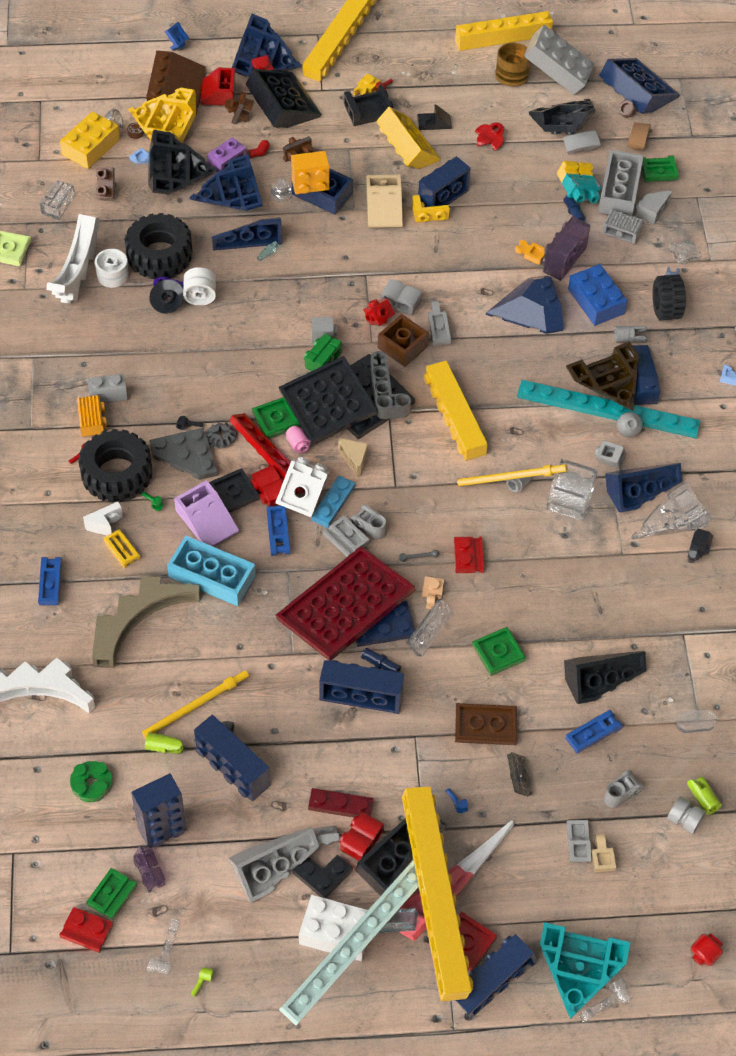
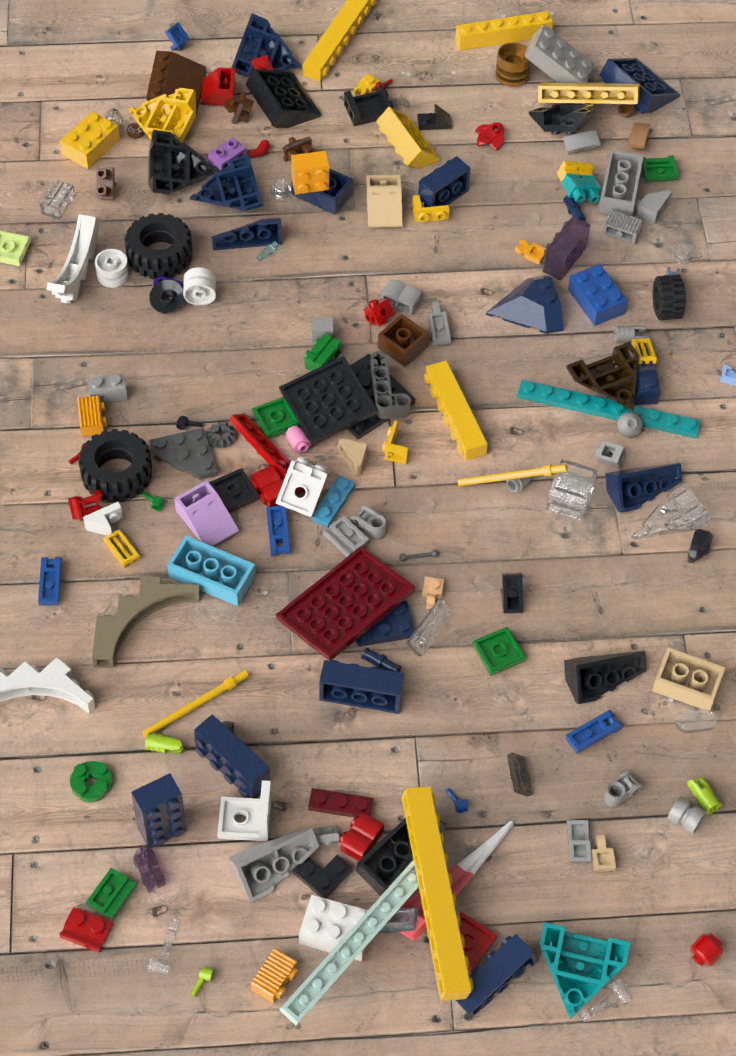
(78, 504): none -> red piece
(139, 156): light blue tile -> none
(256, 813): none -> white bracket
(274, 976): none -> light orange brick
(393, 452): none -> yellow bracket
(468, 555): red plate -> none
(486, 724): reddish brown tile -> none
(512, 593): none -> black slope
(588, 93): none -> yellow brick
(645, 357): none -> yellow tile
(688, 679): none -> tan brick

